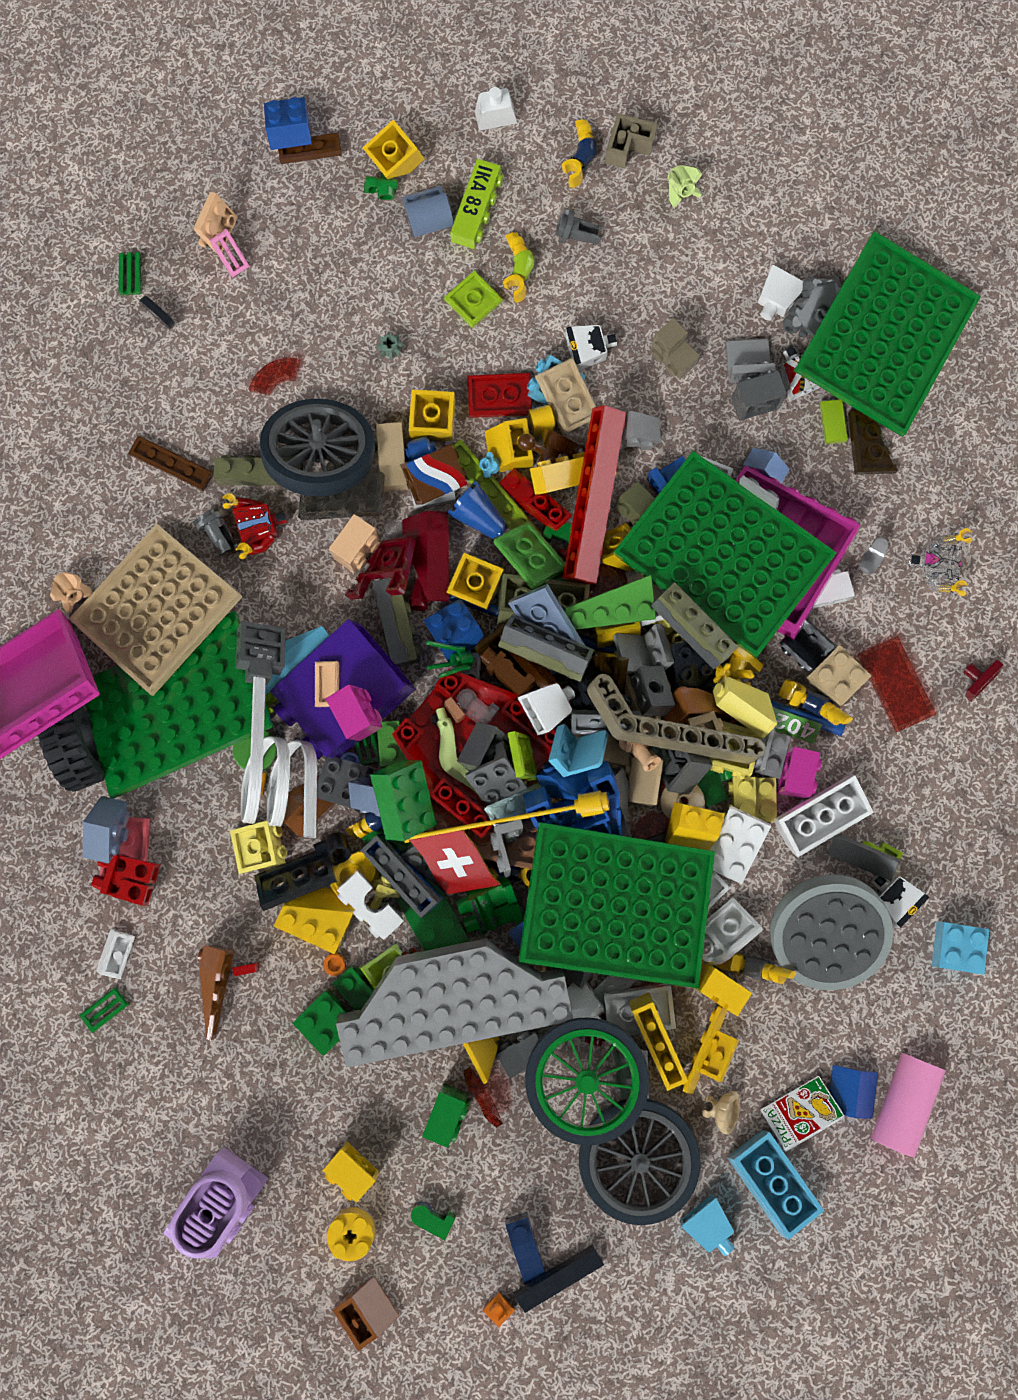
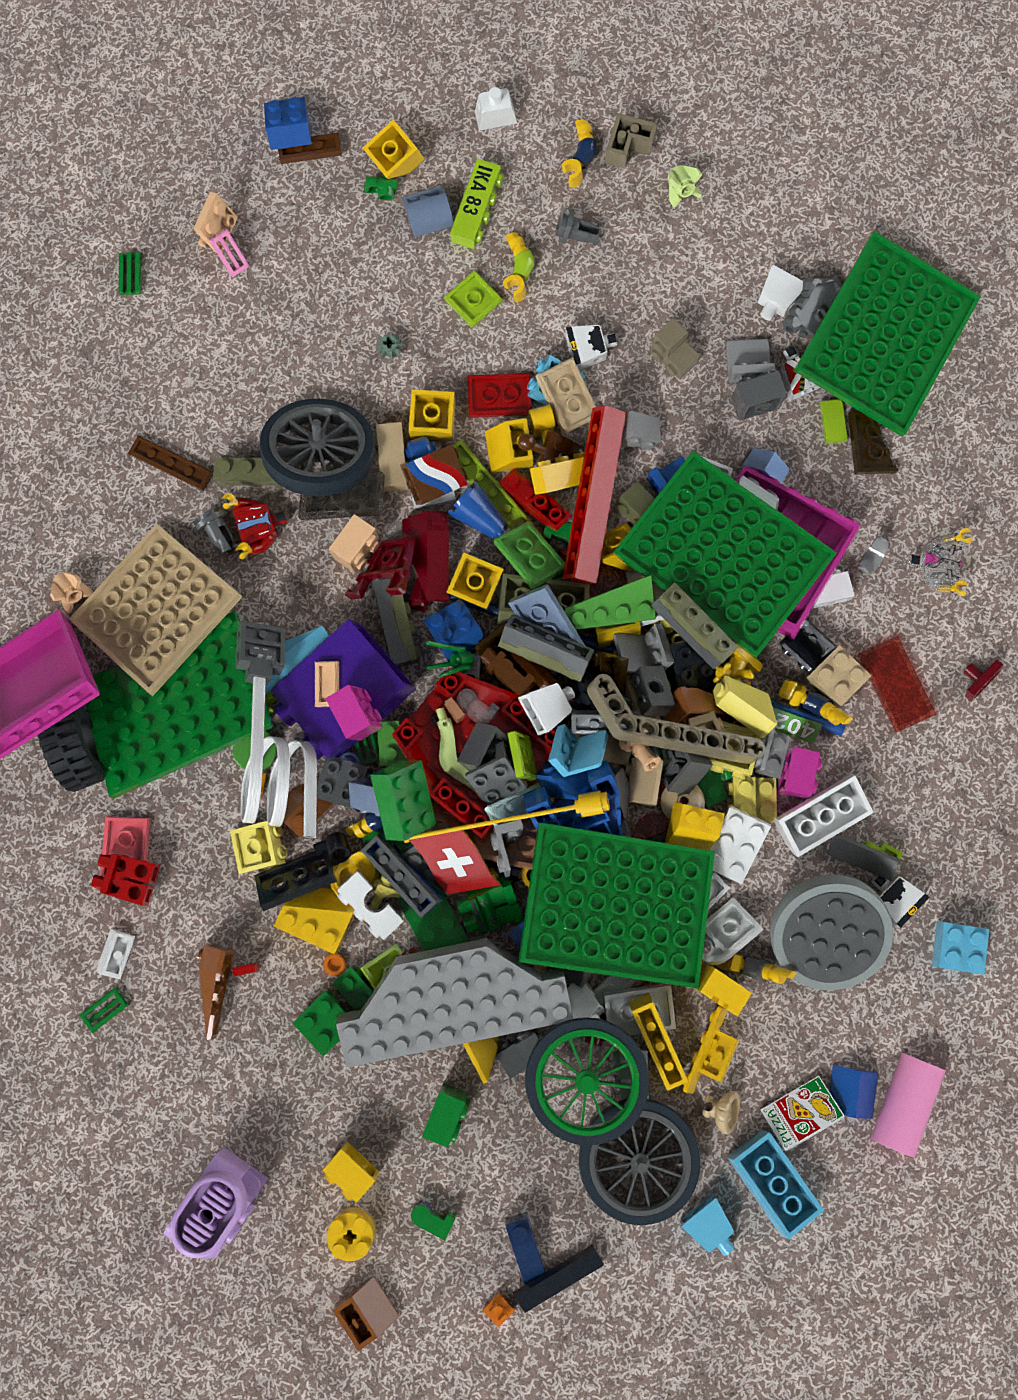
(105, 829): sand blue brick -> none
(157, 312): black tile -> none
(274, 374): clear red tile -> none
(483, 1098): clear red tile -> none
(489, 465): medium azure plate -> none

